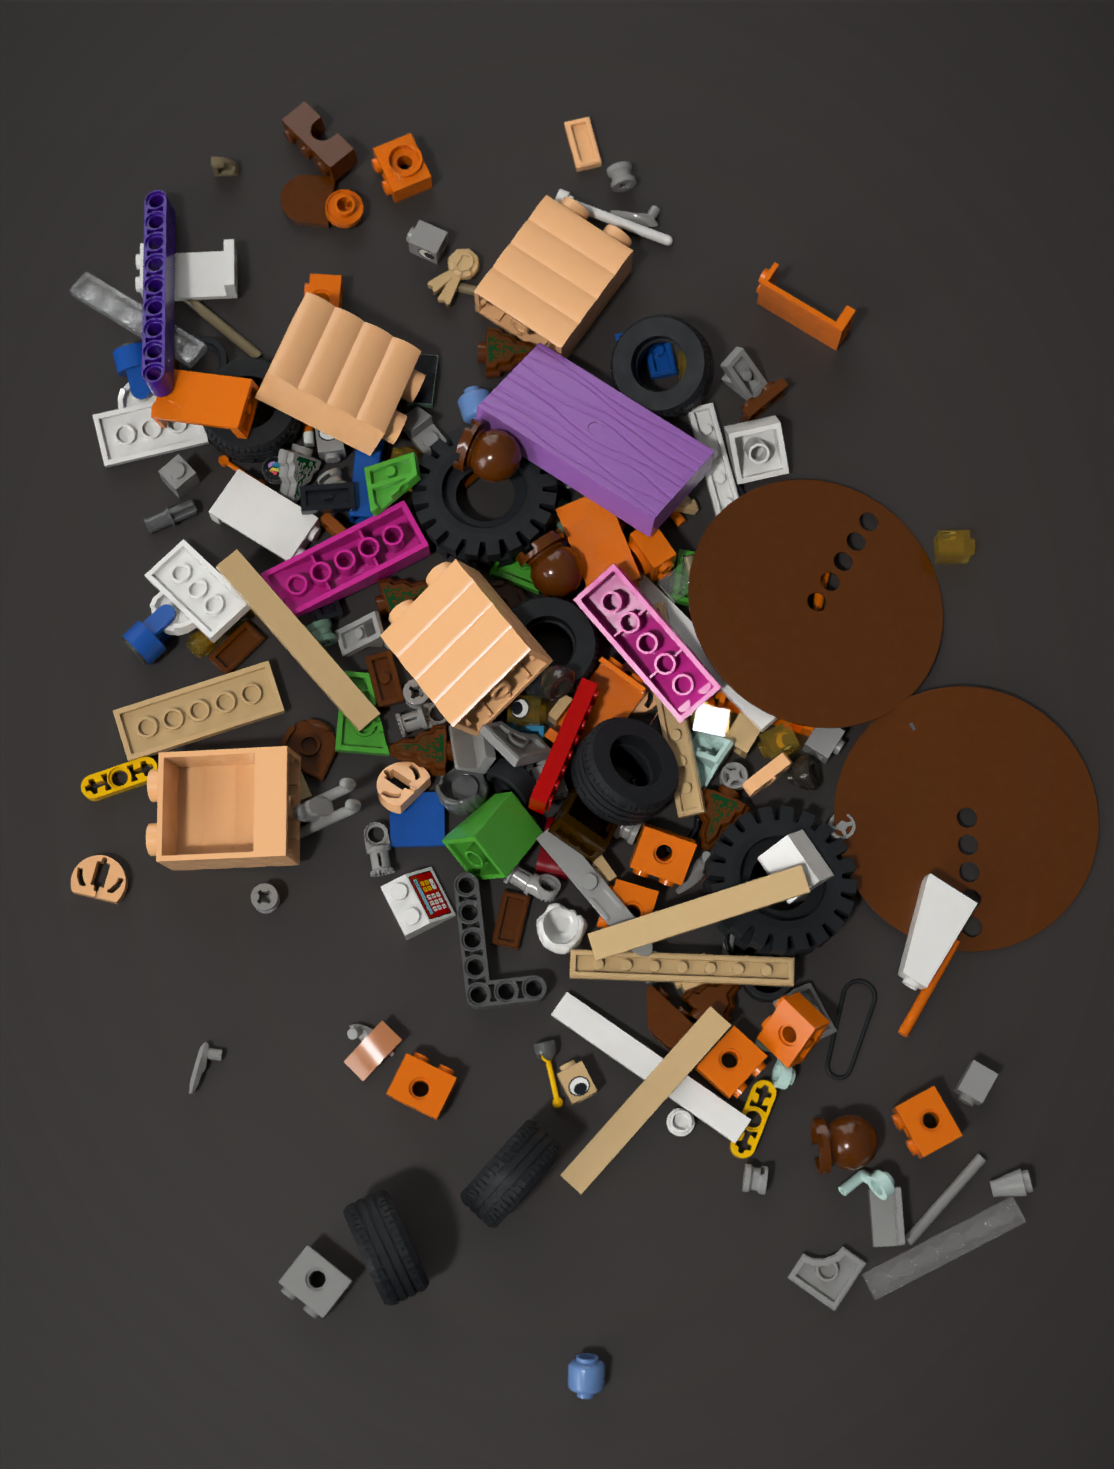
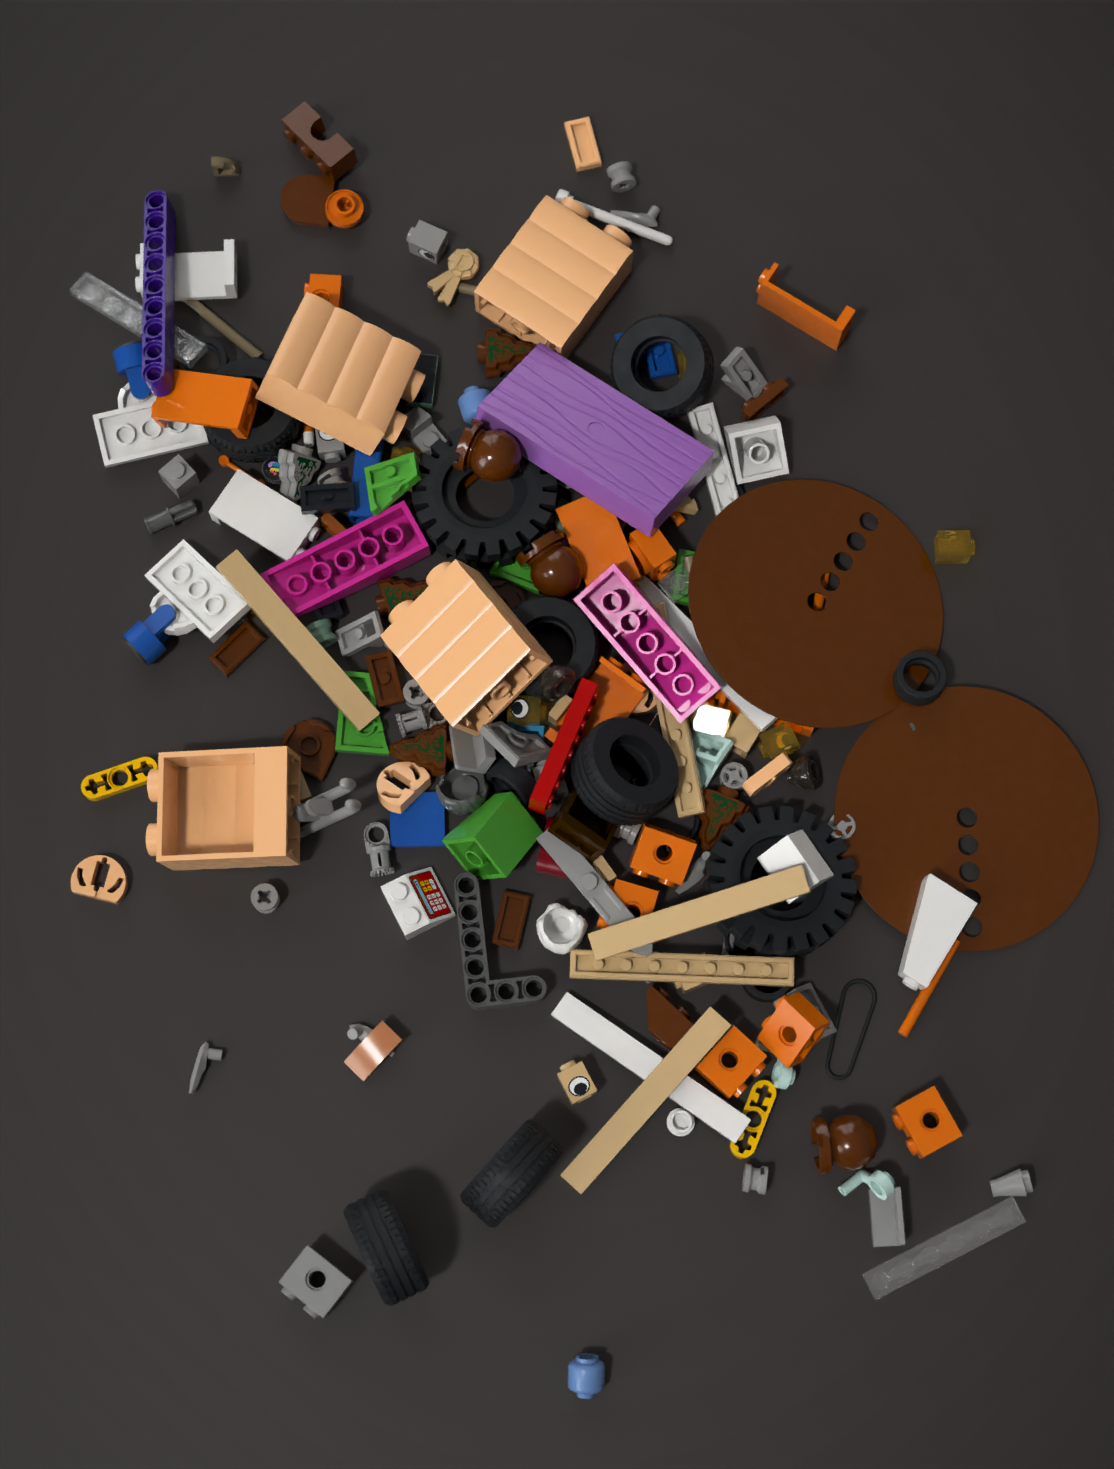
(199, 711): tan plate -> none
(200, 644): clear yellow cone -> none
(397, 181): orange brick -> none
(416, 1070): orange brick -> none
(532, 883): light grey connector -> none
(546, 1052): hinge -> none
(714, 995): reddish brown rock -> none
(824, 743): light grey brick -> none
(827, 1277): light grey tile -> none
(928, 661): none -> black tyre
(945, 1198): light grey bar -> none
(975, 1084): light grey brick -> none

